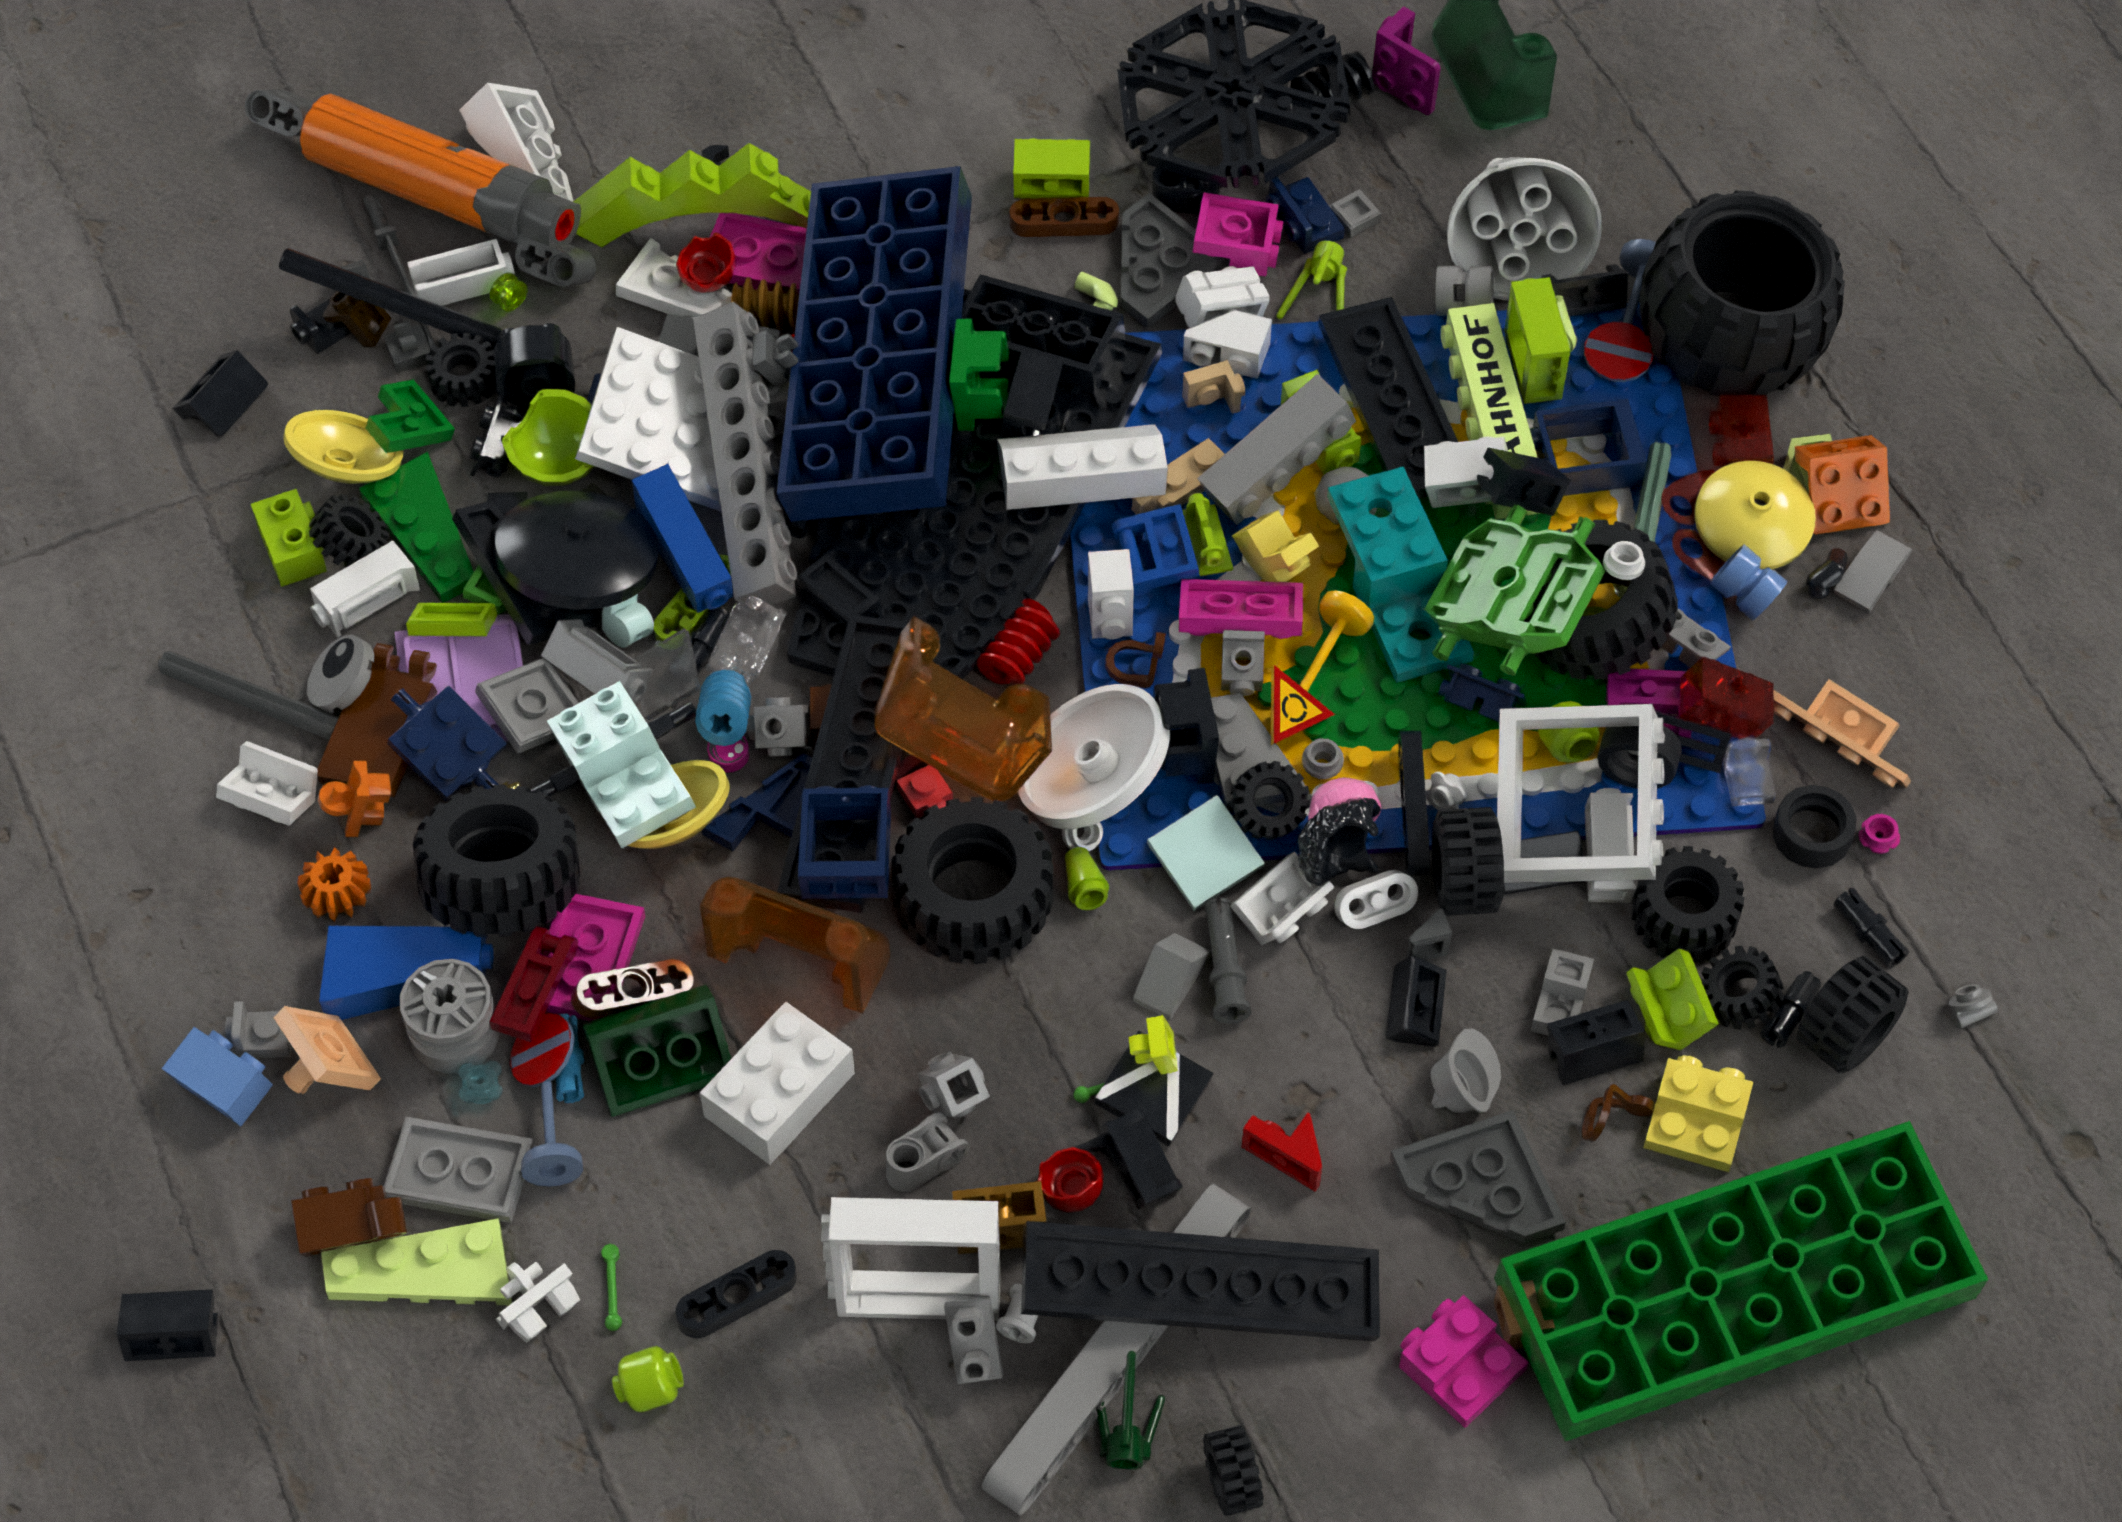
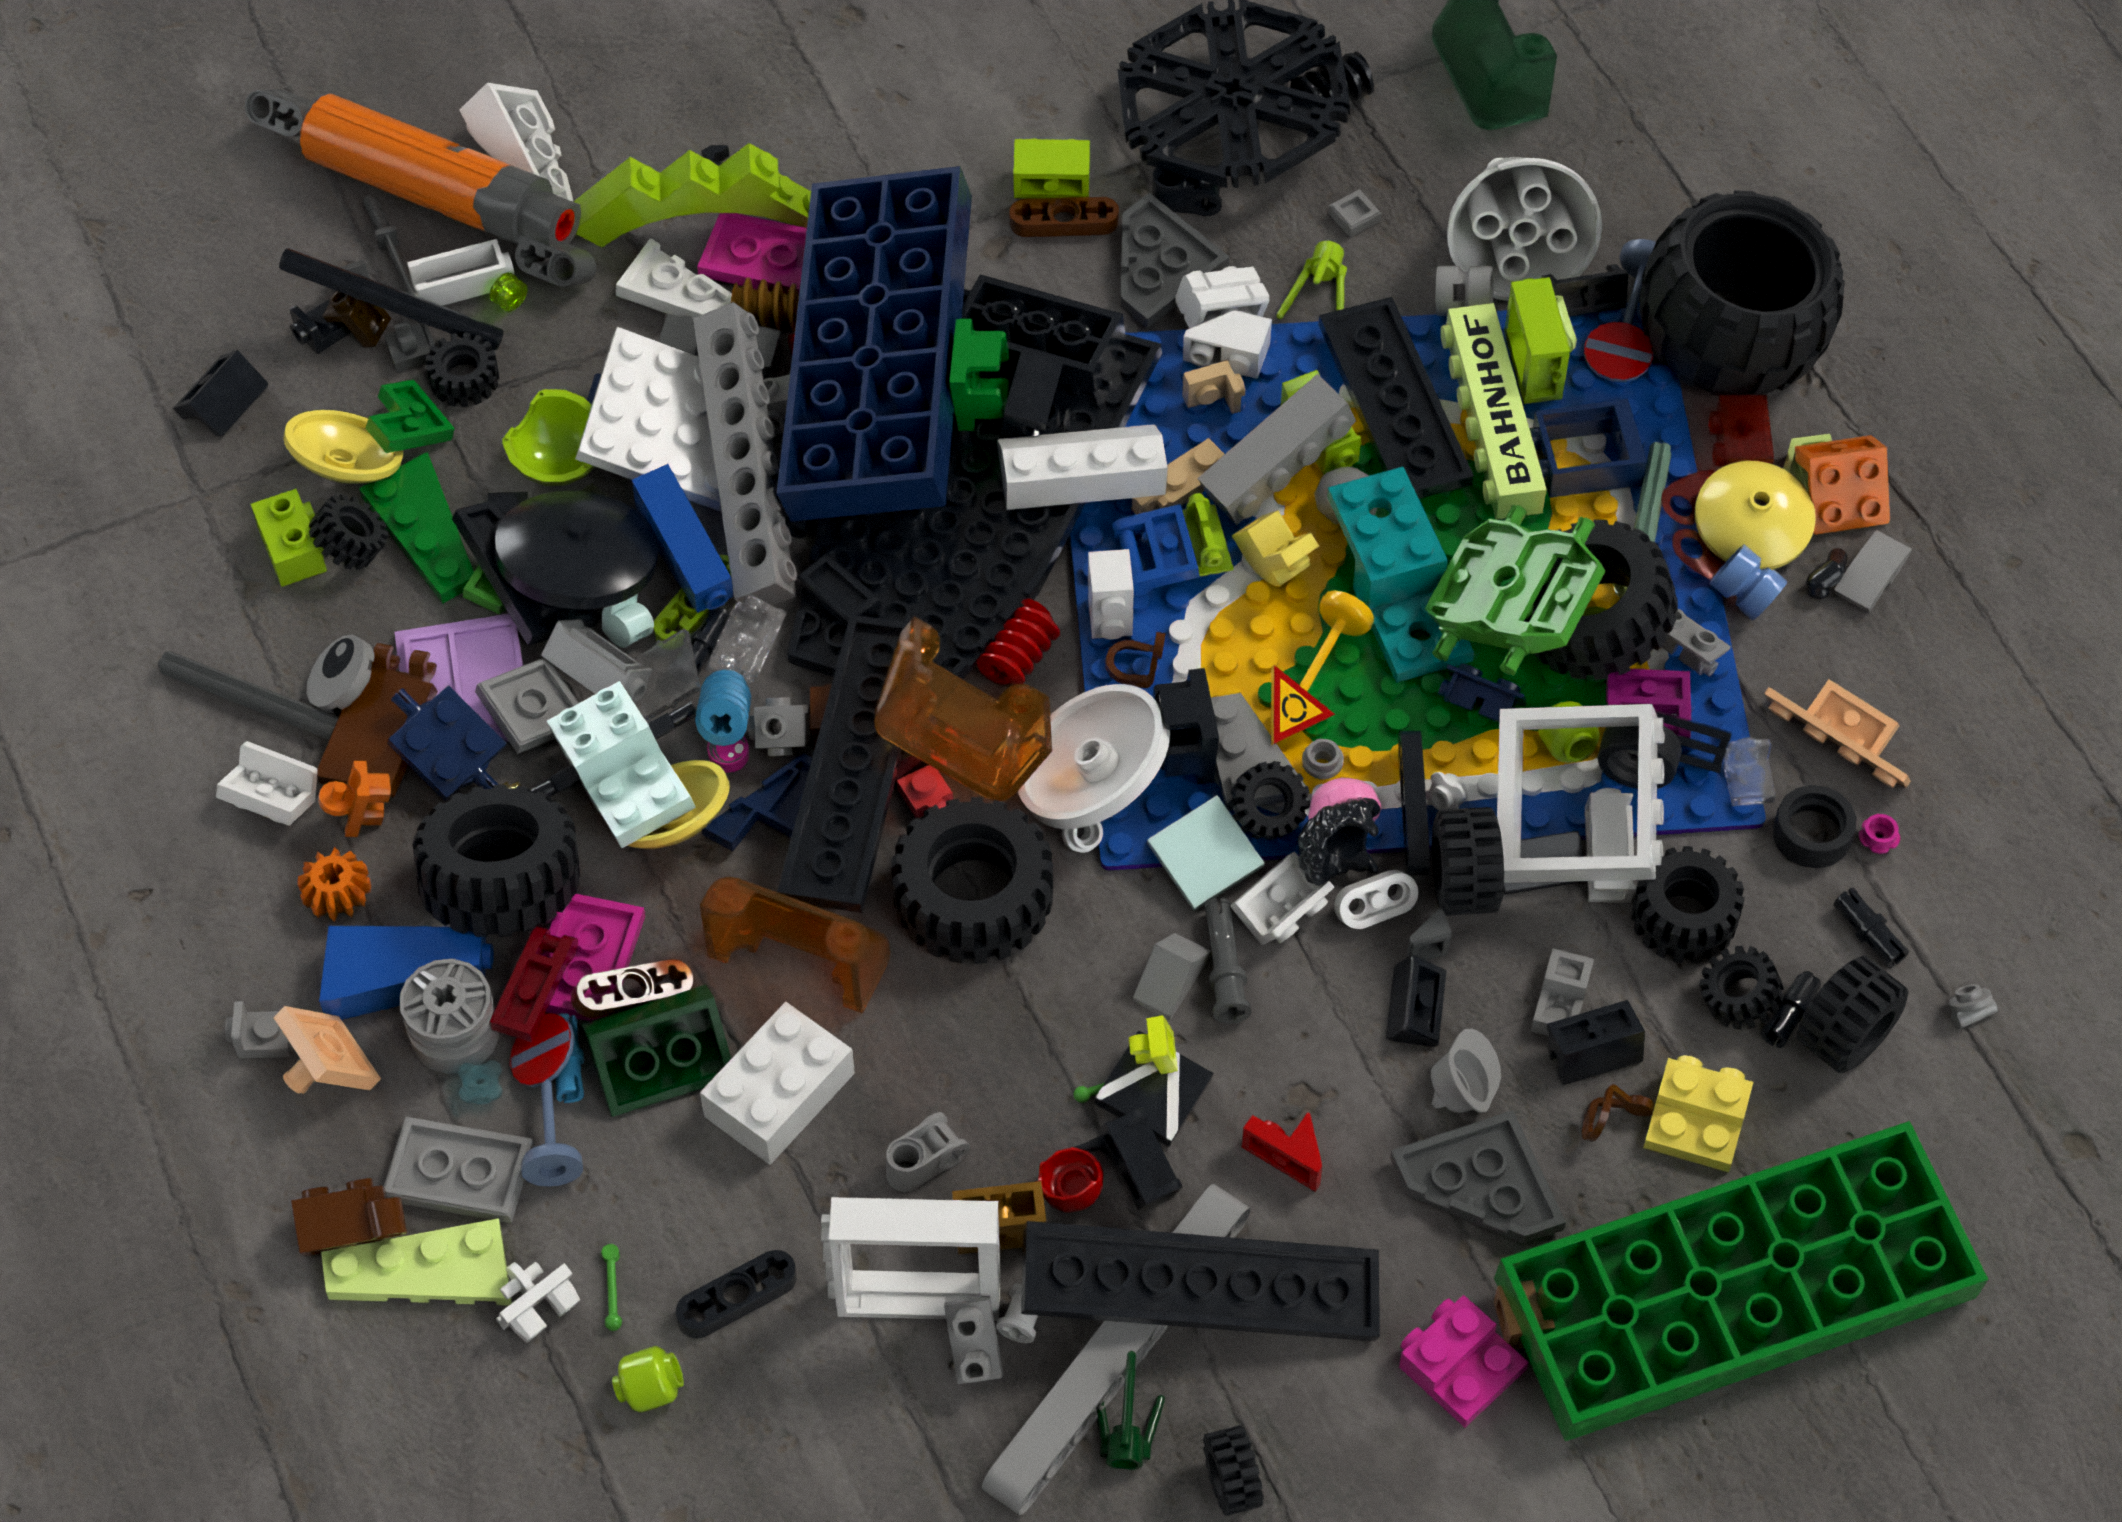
(167, 1325): black hinge -> none
(217, 1075): medium blue brick -> none
(363, 588): white window -> none
(451, 619): lime tile -> none
(489, 450): black hinge -> none
(531, 361): black brick -> none
(706, 263): red hair -> none
(774, 356): dark grey tile -> none
(844, 878): dark blue window -> none
(964, 1089): light grey brick -> none
(1085, 881): lime cone -> none
(1097, 289): yellowish green arm -> none
(1239, 231): dark pink plate -> none
(1241, 606): dark pink plate -> none
(1242, 646): light grey brick -> none
(1304, 213): dark blue bracket -> none
(1401, 67): magenta bracket -> none
(1454, 468): white brick -> none
(1523, 481): black hinge -> none
(1624, 560): white plate -> none
(1672, 1001): lime bracket -> none
(1727, 698): clear red brick -> none

